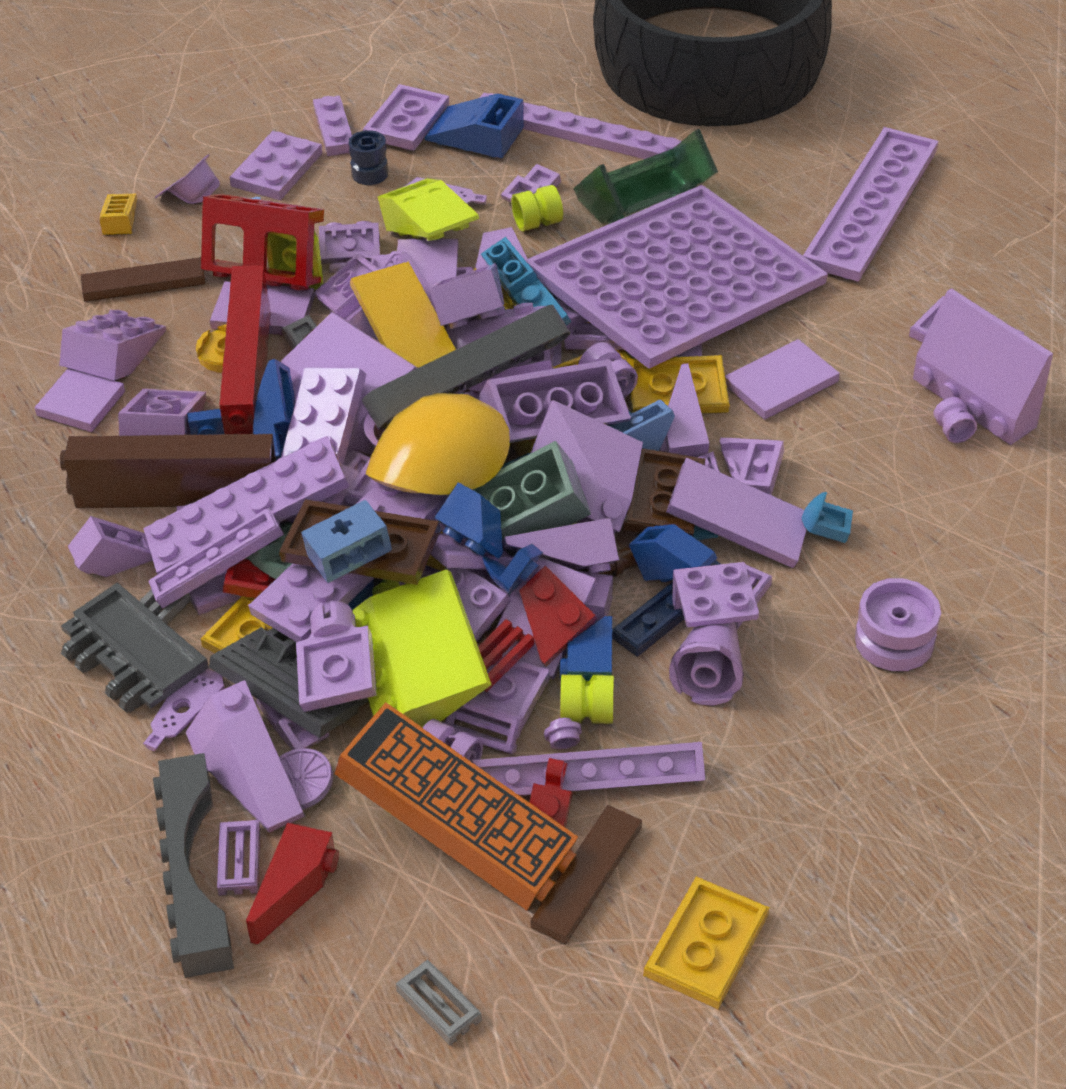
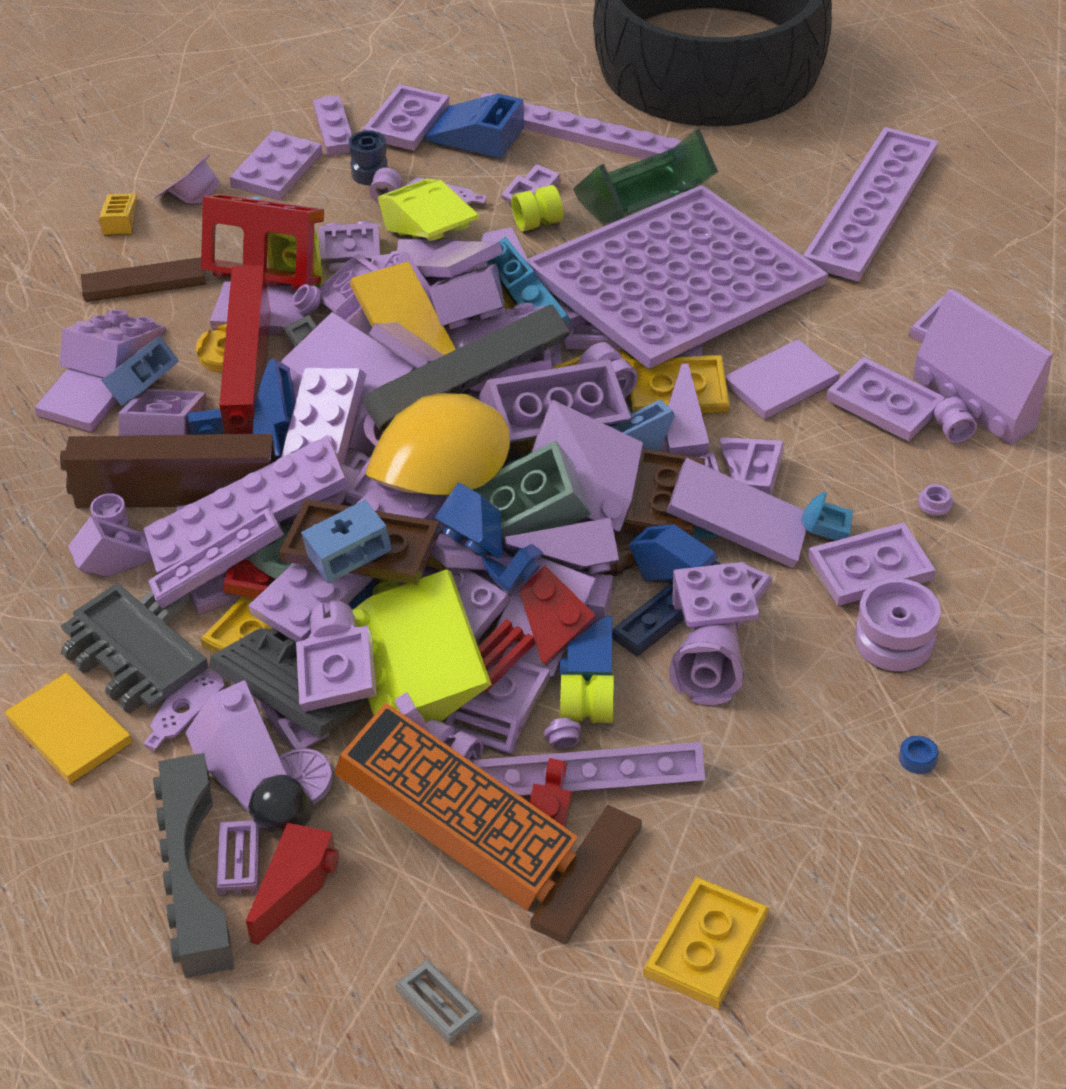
(68, 727): none -> yellow tile
(111, 509): none -> lavender wheel
(140, 370): none -> medium blue brick
(279, 802): none -> black hair
(306, 299): none -> lavender plate
(384, 178): none -> lavender wheel
(404, 343): none -> lavender tile
(408, 708): none -> lavender tile
(457, 258): none -> lavender tile
(863, 559): none -> lavender plate
(885, 398): none -> lavender plate
(918, 754): none -> blue tile
(935, 500): none -> lavender plate

